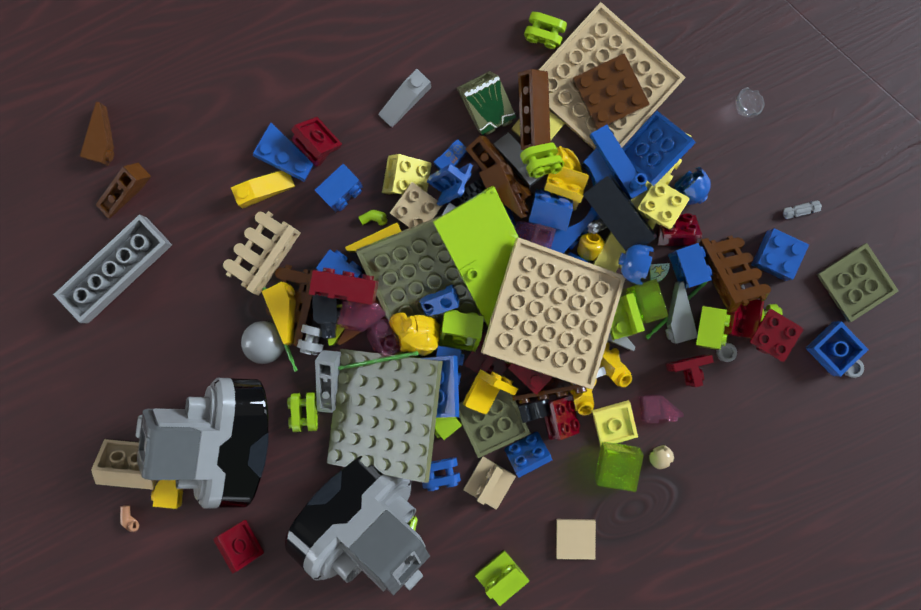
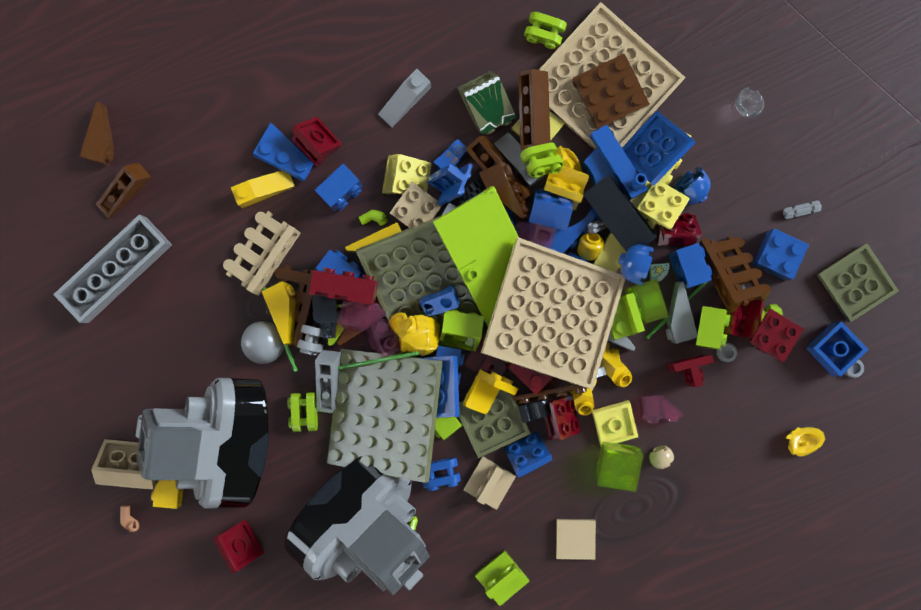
(805, 440): none -> yellow hat

